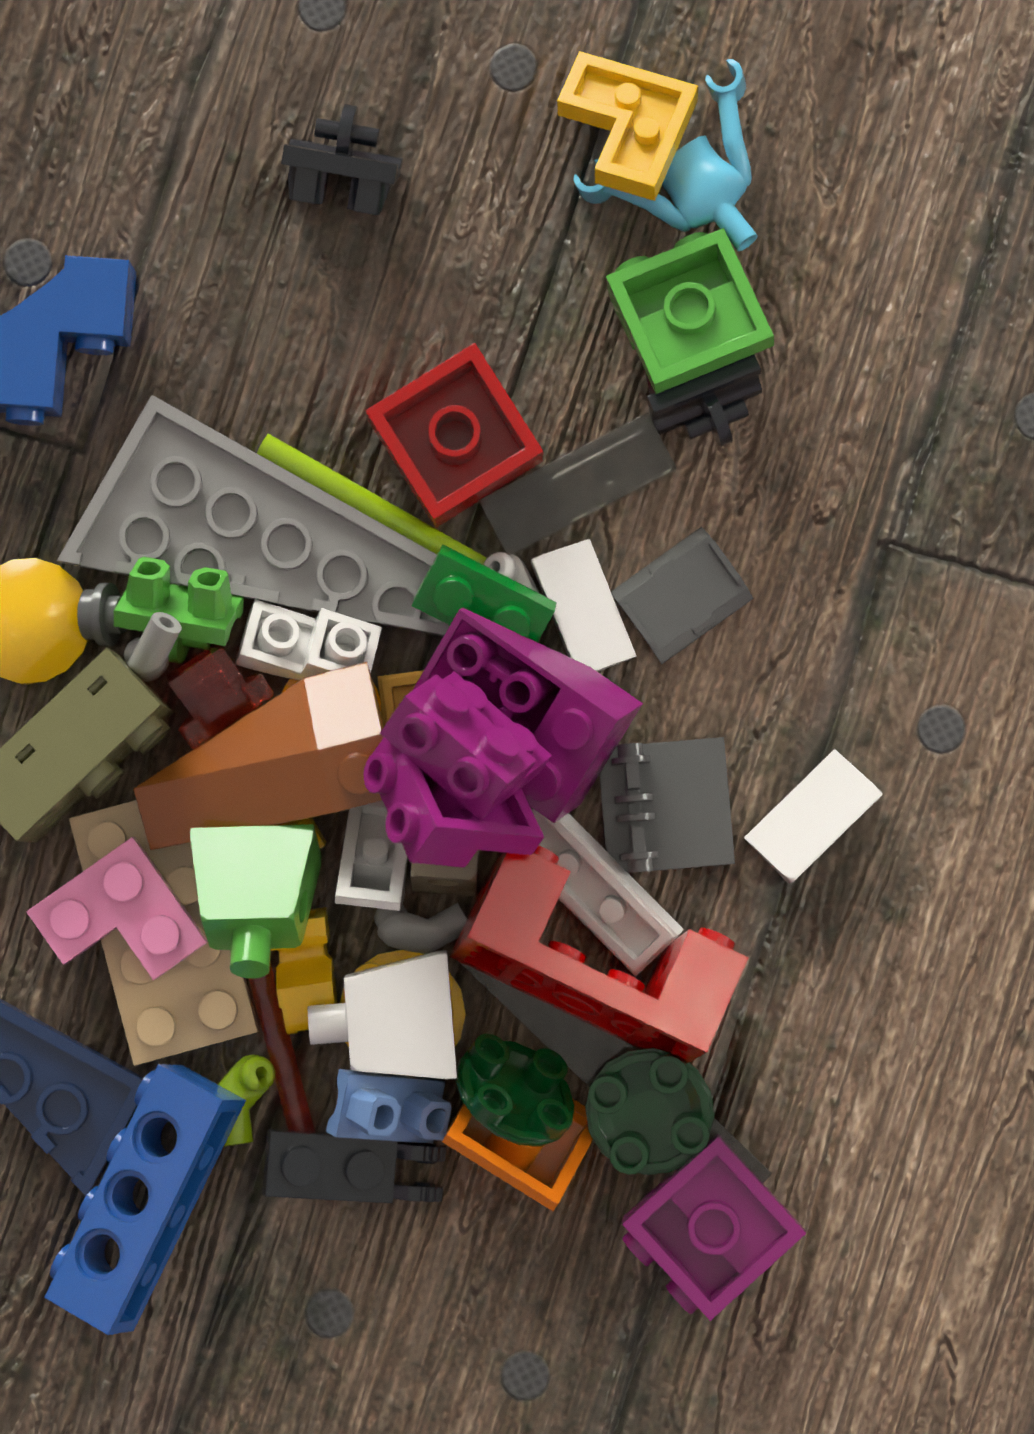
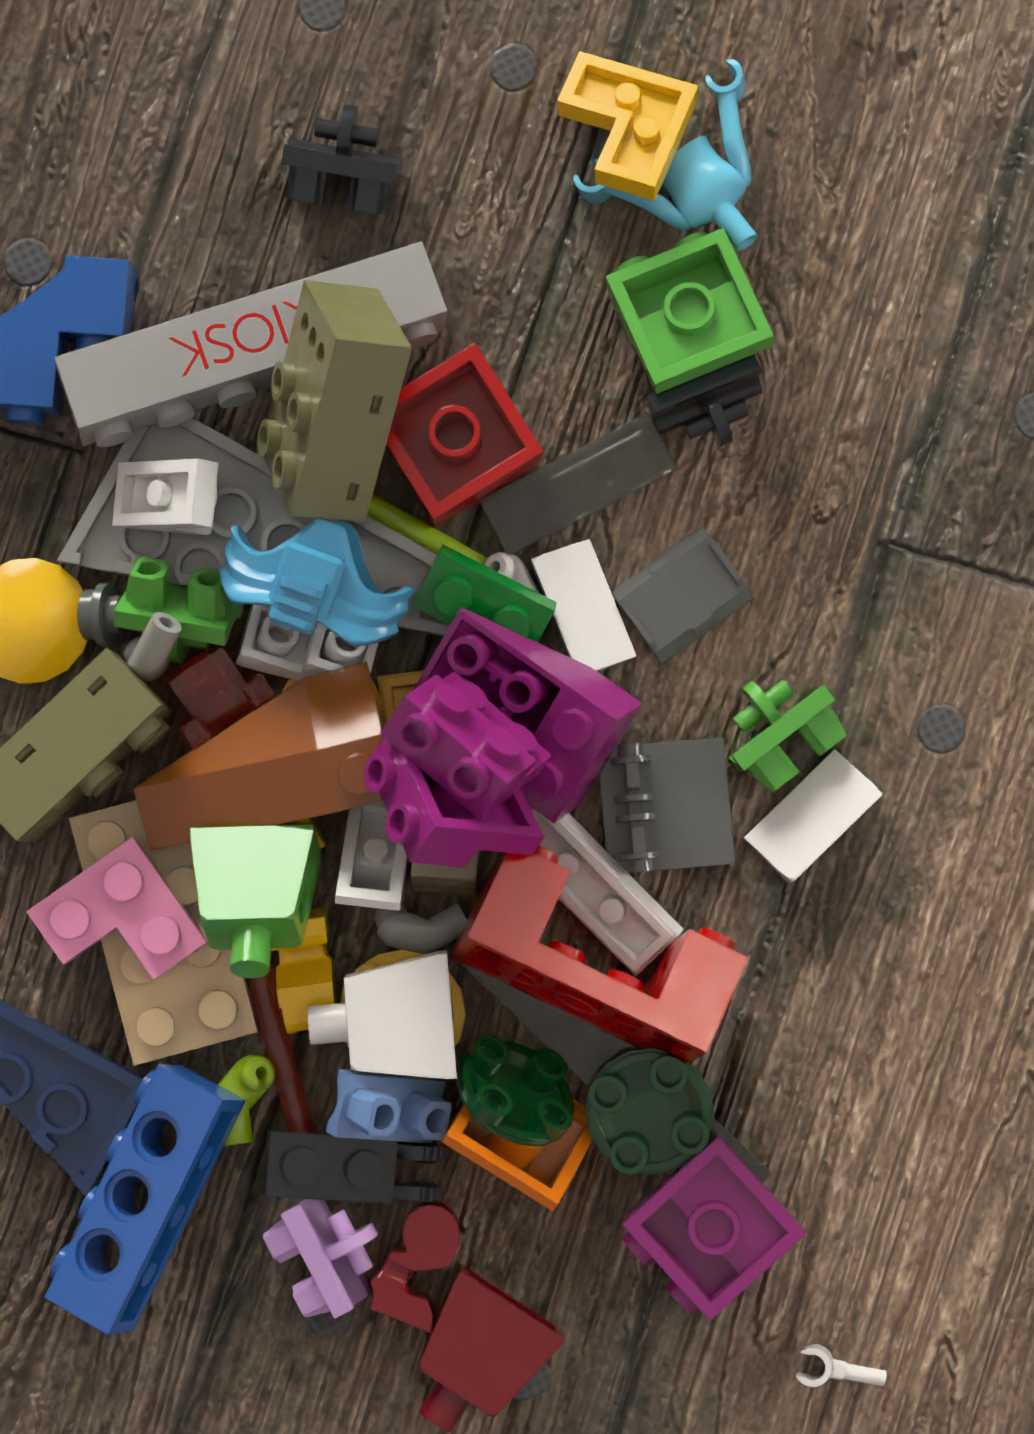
(166, 496): none -> white slope
(226, 349): none -> light grey brick
(314, 580): none -> dark azure piece
(331, 1253): none -> lavender hips
(334, 401): none -> olive piece
(430, 1243): none -> dark red leg
(482, 1349): none -> dark red torso
(810, 717): none -> bright green hips
(839, 1370): none -> white hand

